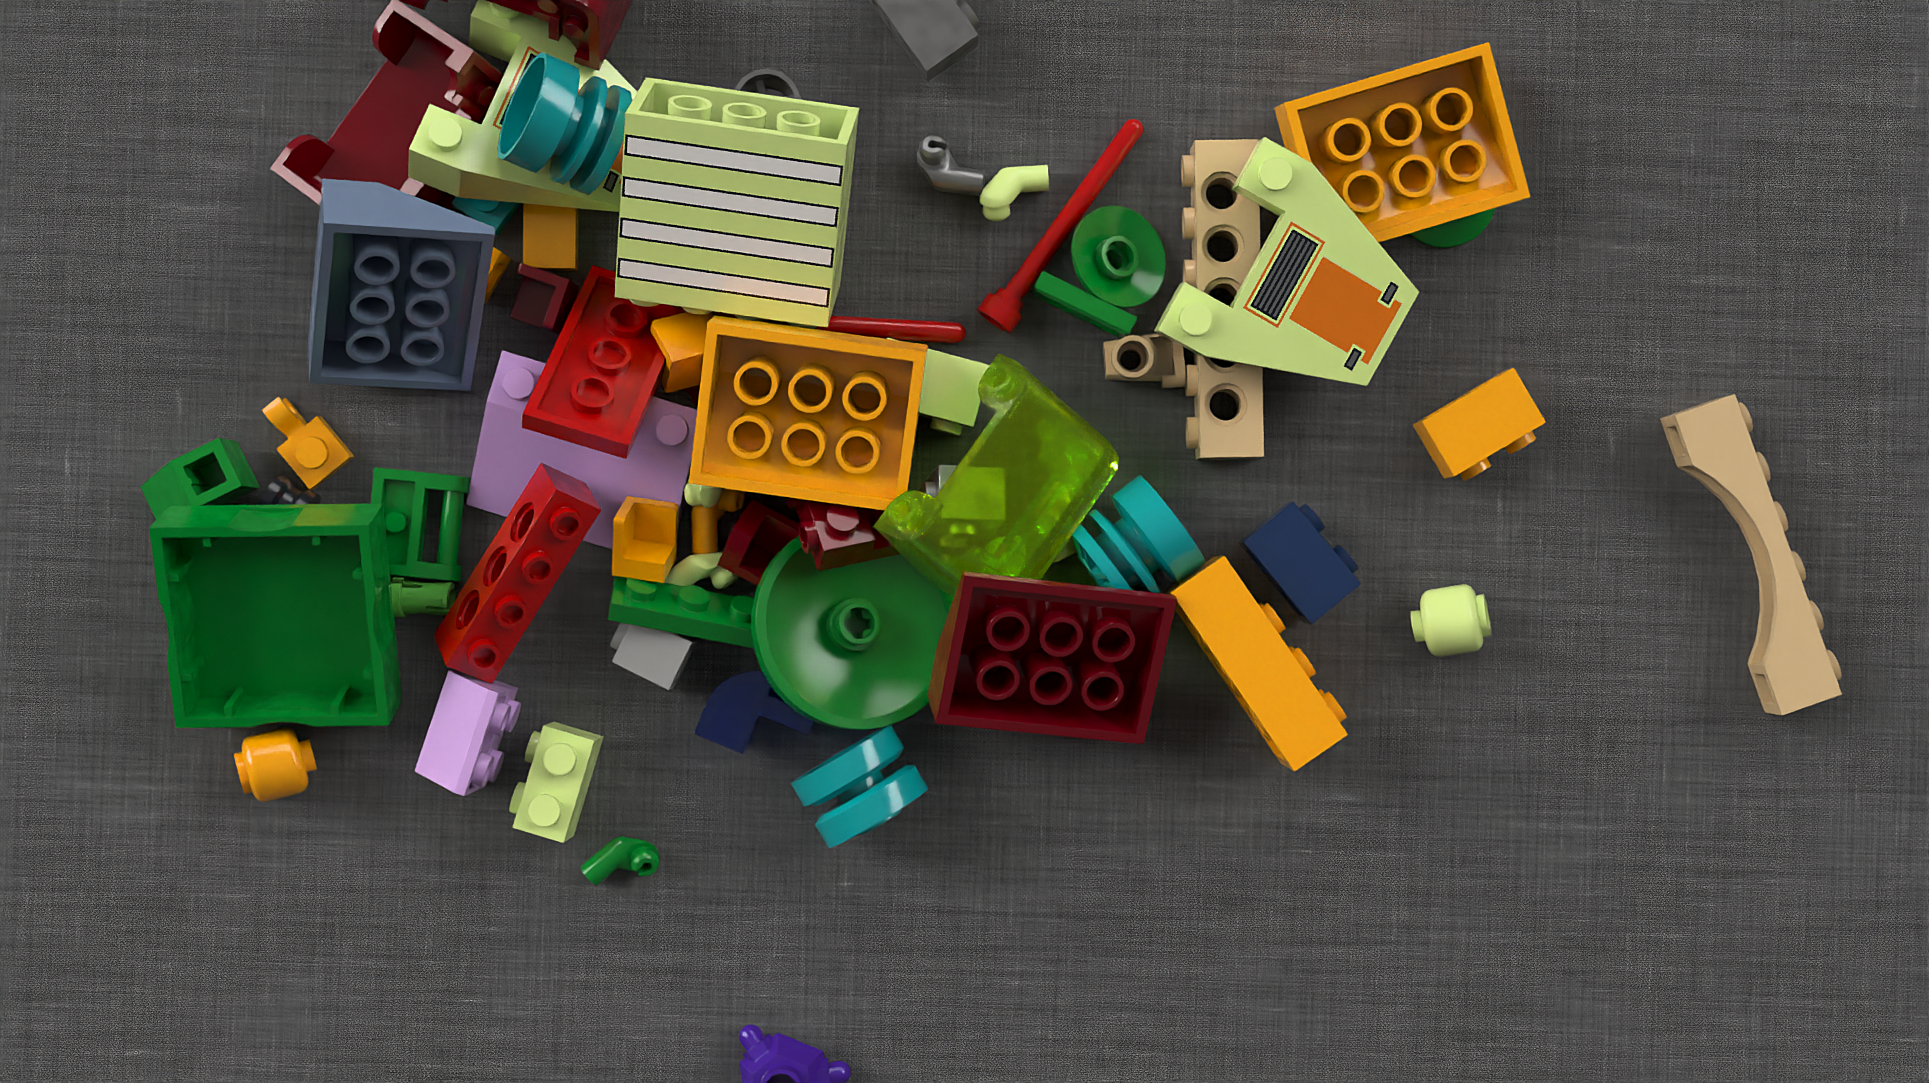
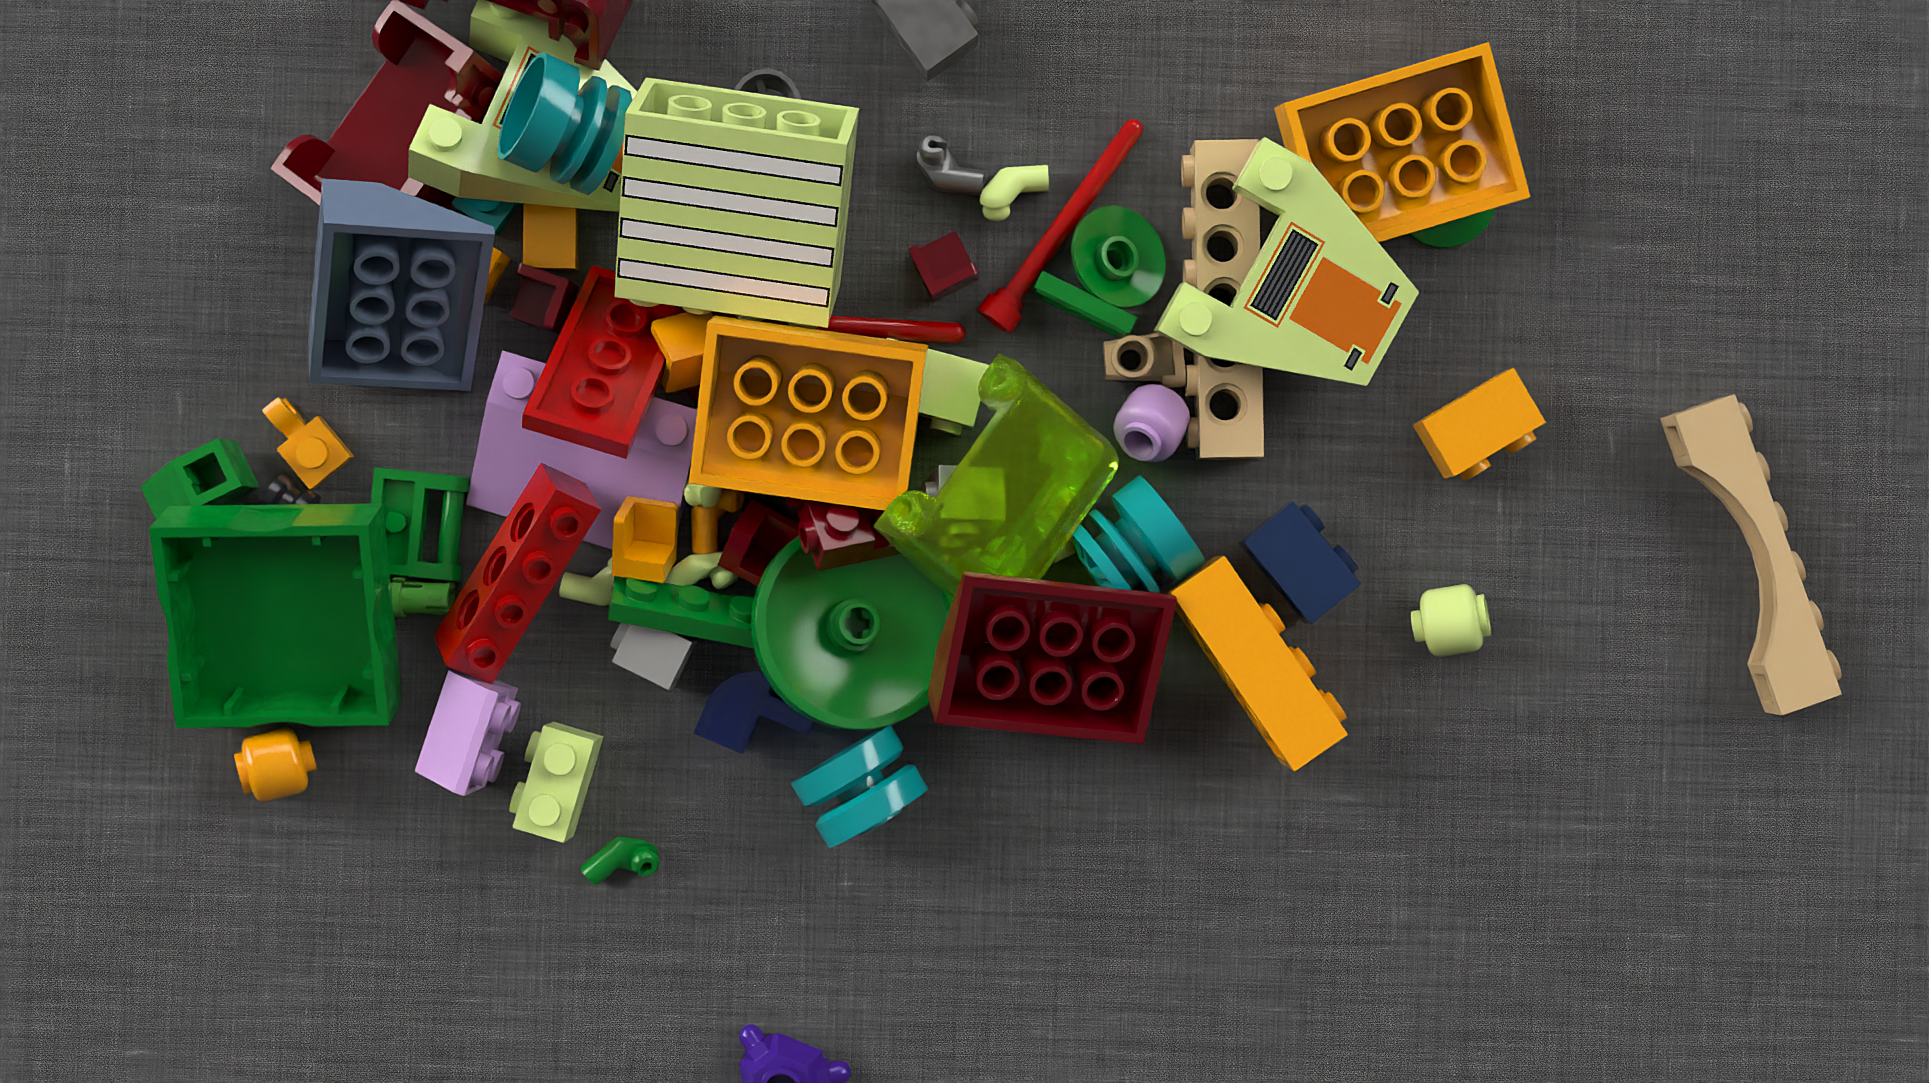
(586, 589): none -> yellowish green arm
(943, 266): none -> dark red panel
(1151, 423): none -> lavender head

